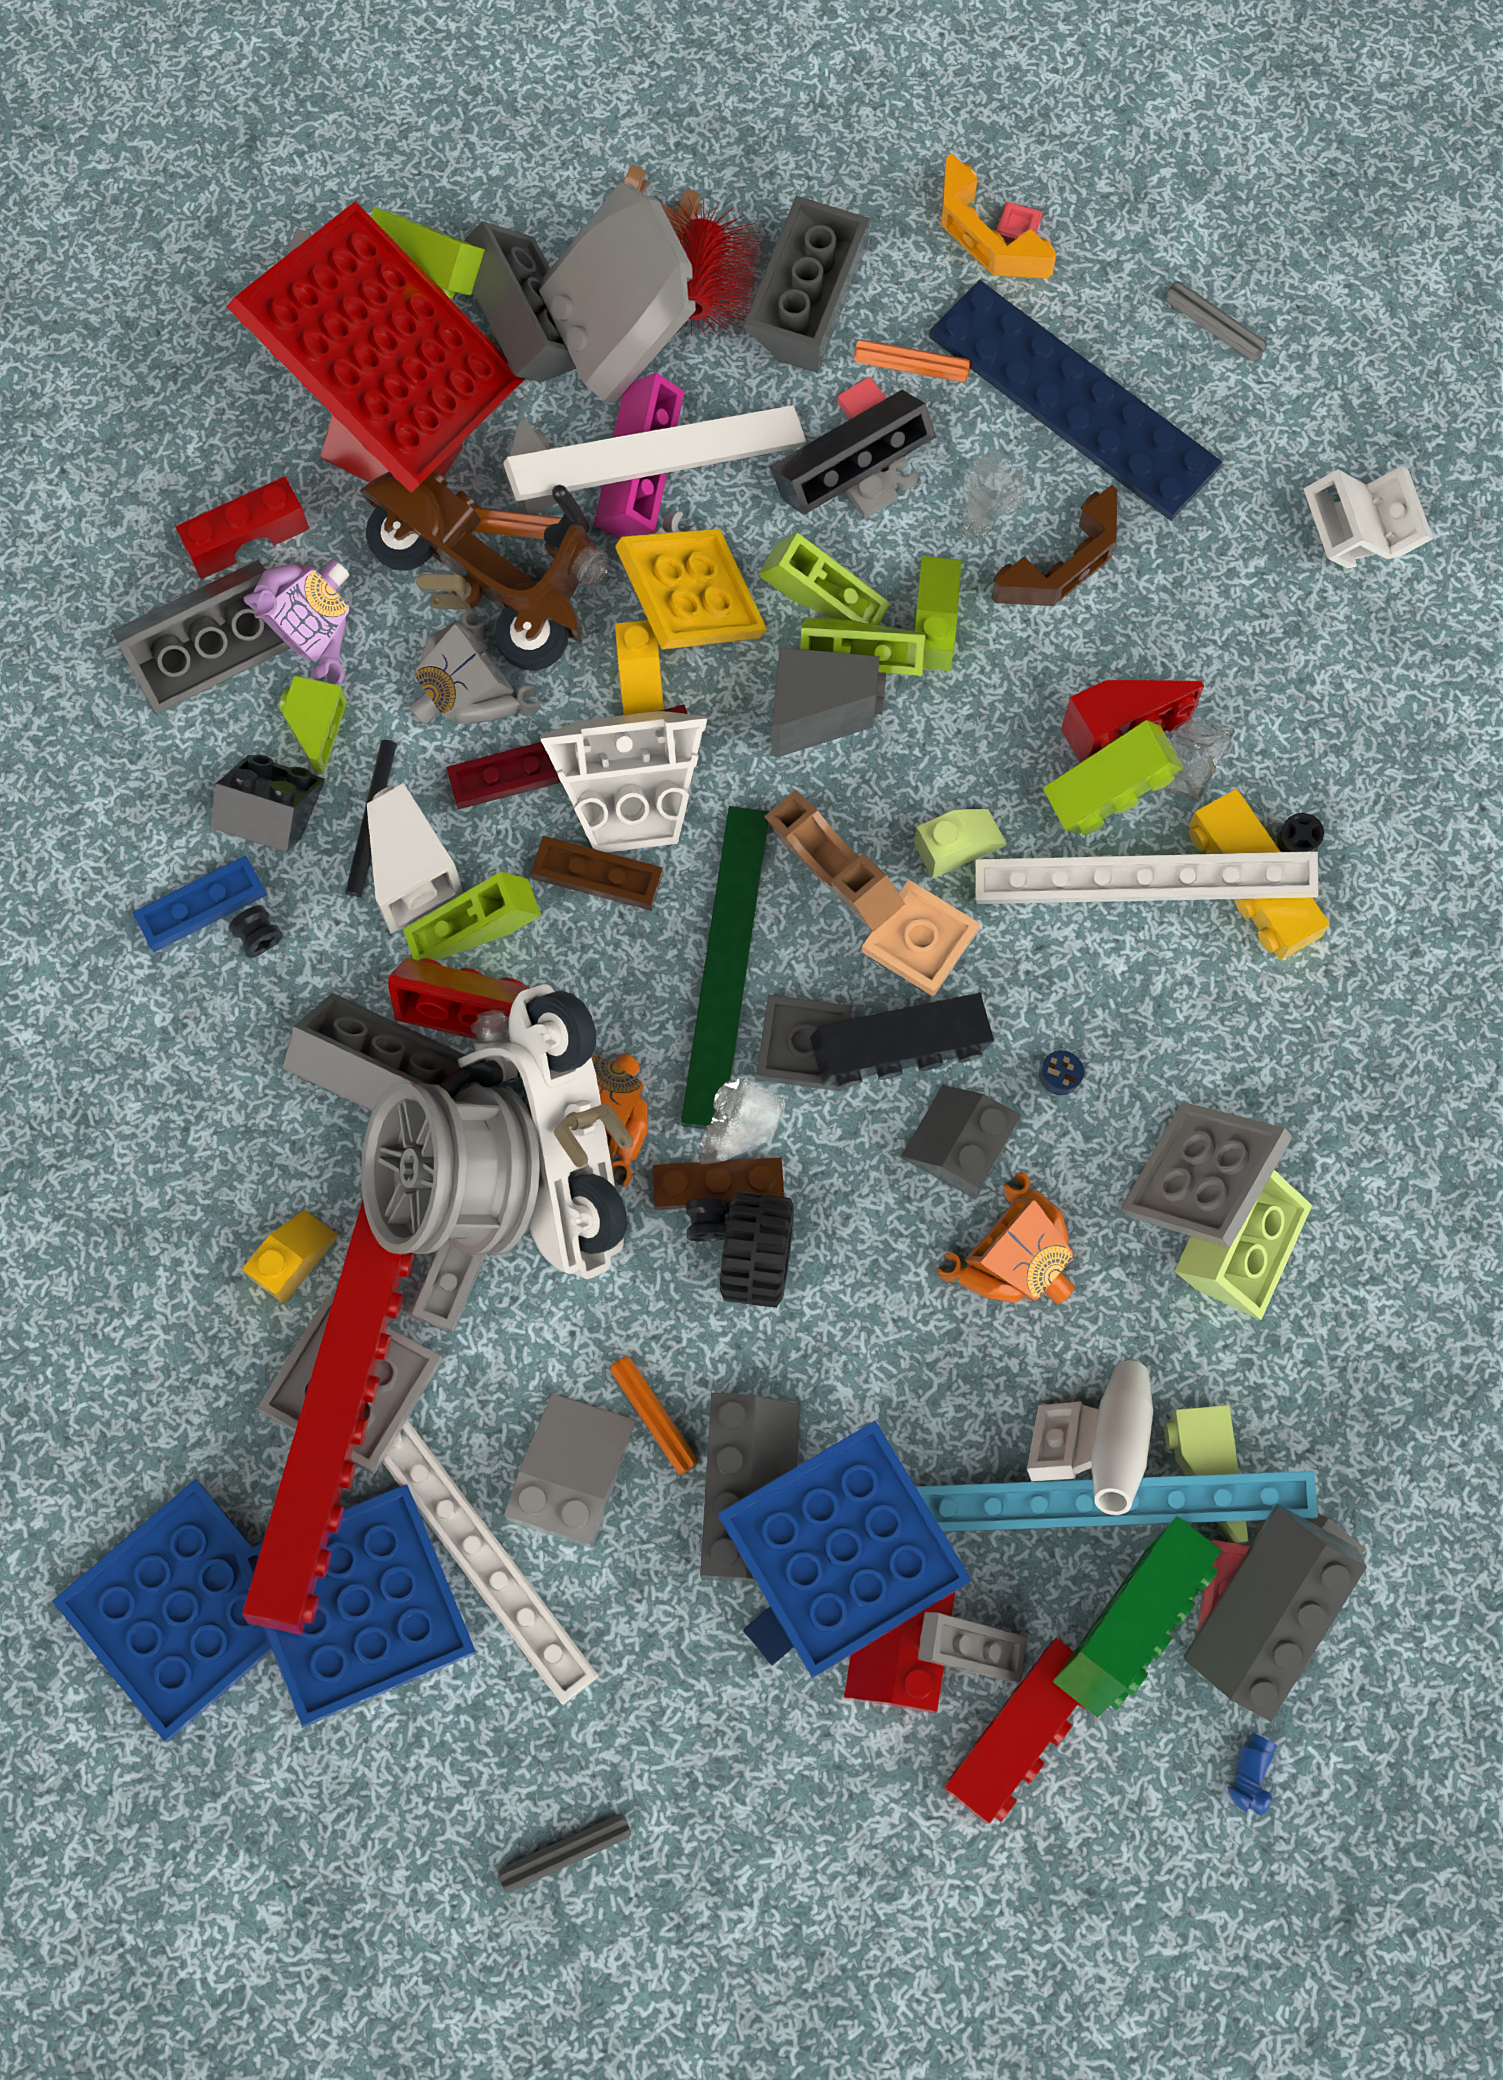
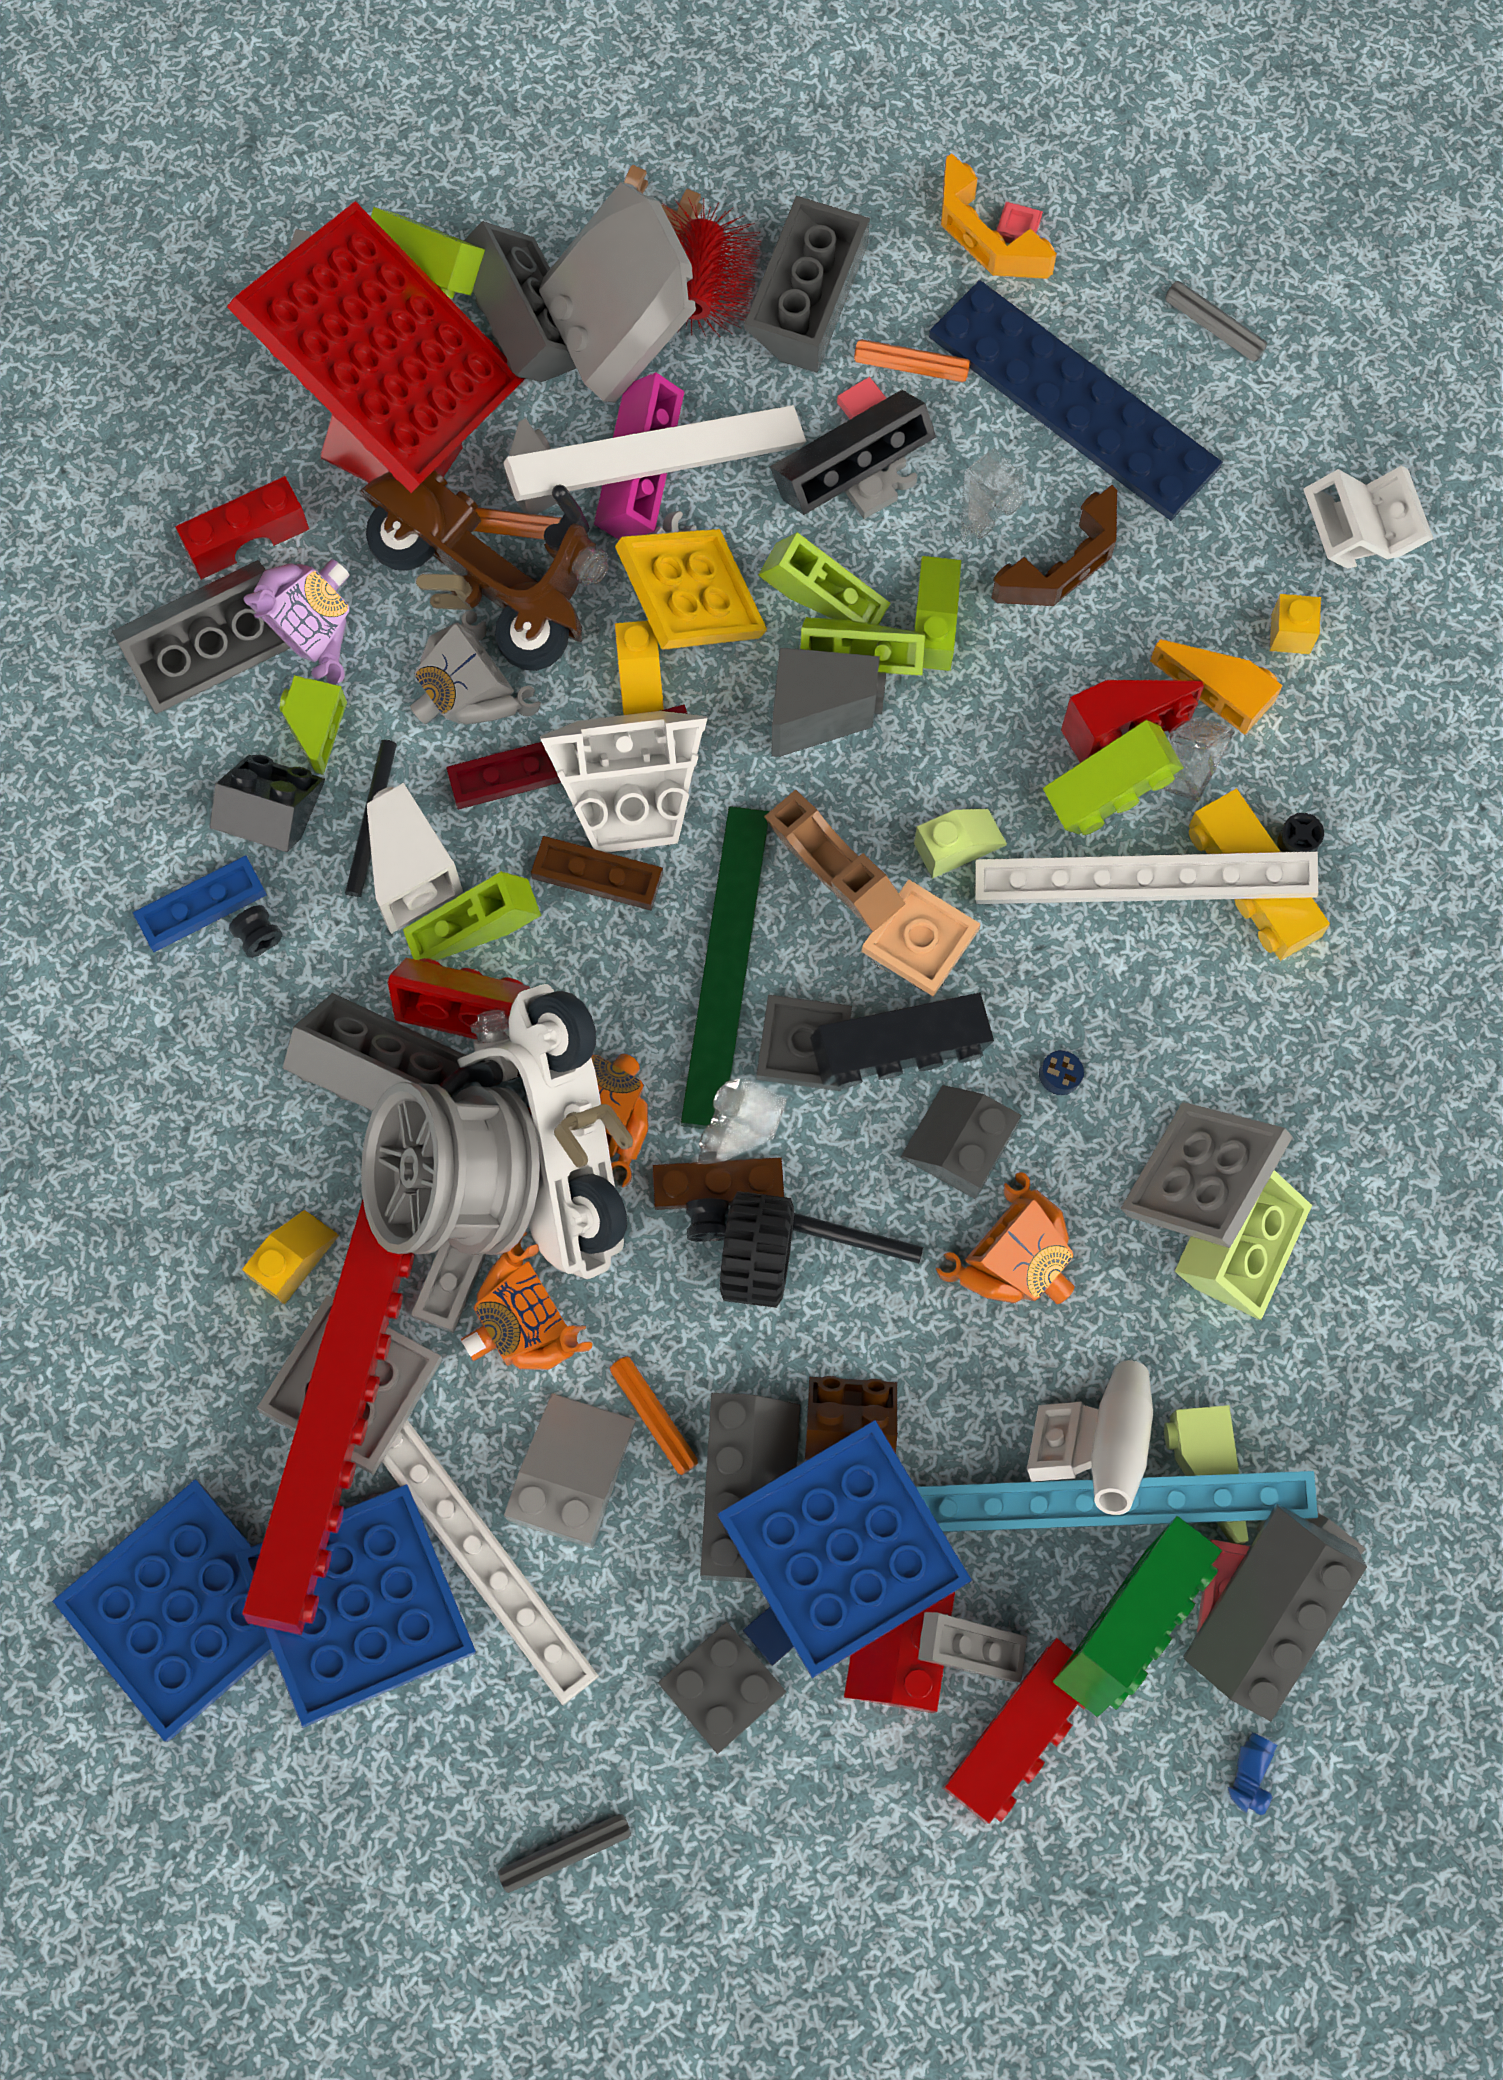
(521, 1317): none -> orange torso
(722, 1687): none -> dark grey plate
(846, 1405): none -> reddish brown slope
(857, 1238): none -> black bar
(1232, 685): none -> light orange slope
(1295, 623): none -> yellow brick

